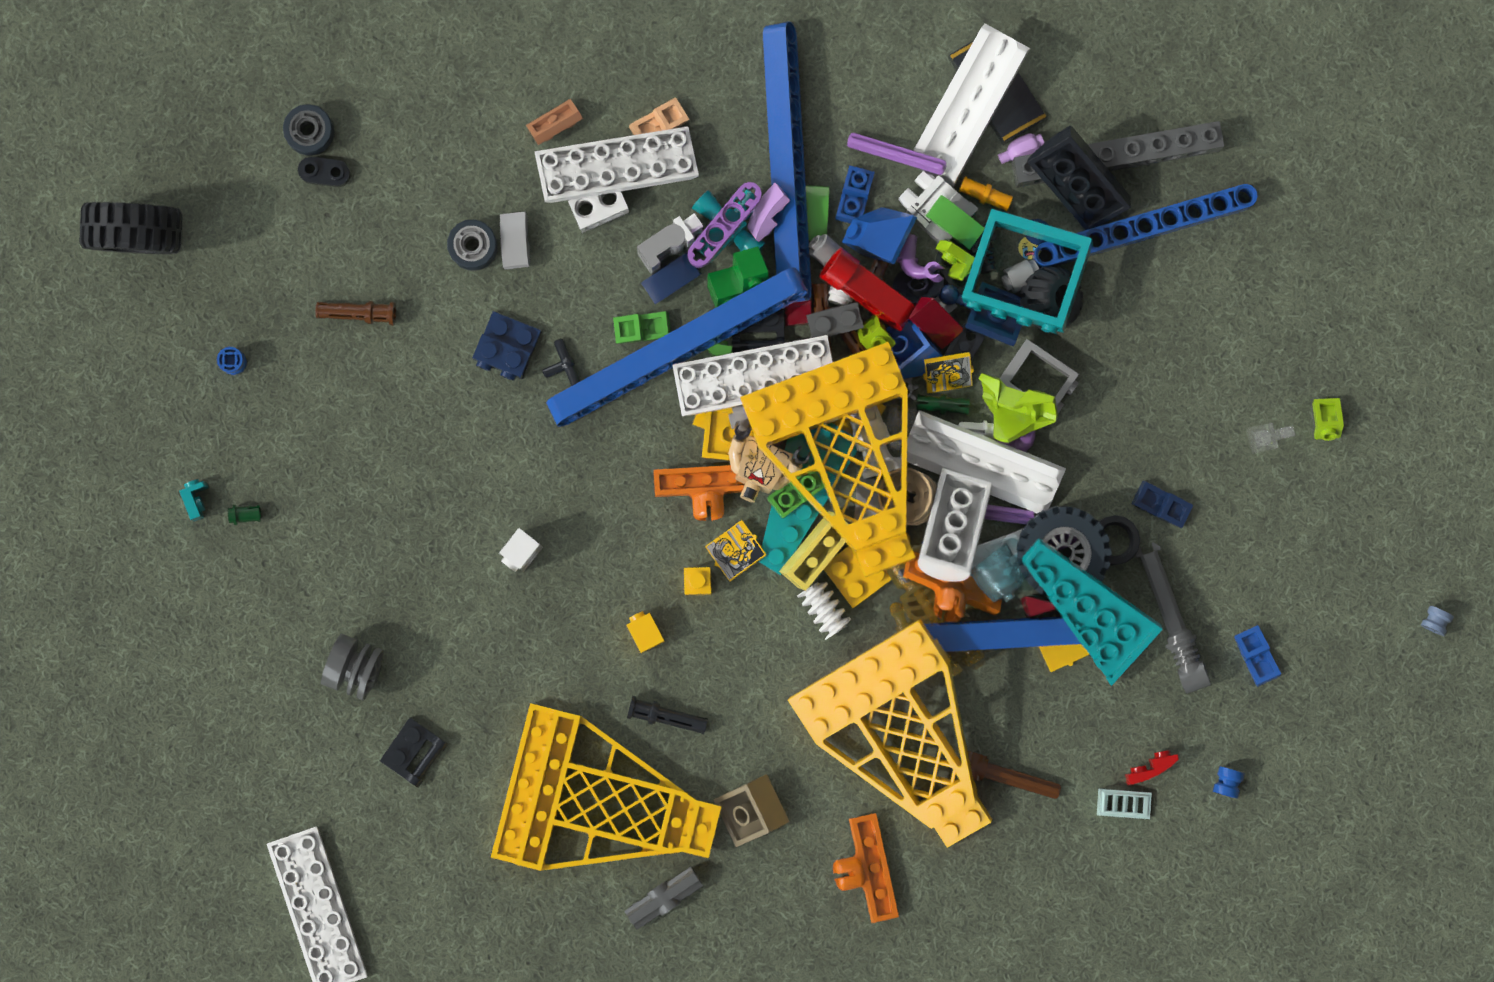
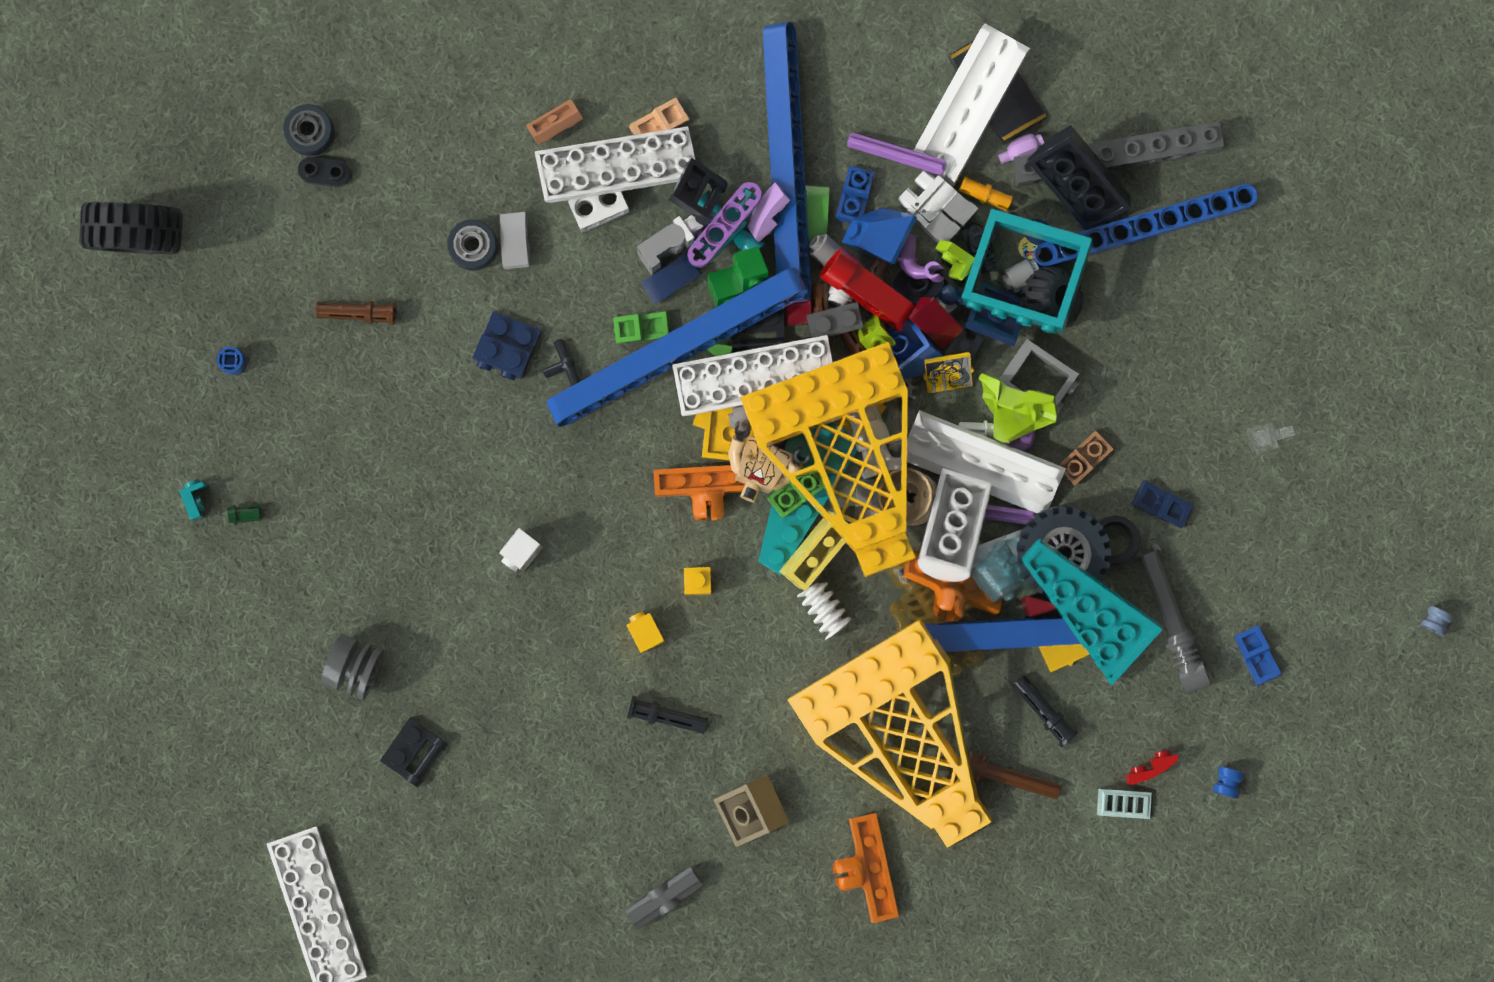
(538, 788): yellow wing -> none
(691, 187): none -> black plate
(736, 550): piece -> none
(849, 578): yellow plate -> none
(942, 404): dark green pin -> none
(955, 222): bright green slope -> none
(1052, 721): none -> black pin
(1086, 457): none -> medium nougat slope
(1328, 419): lime bracket -> none

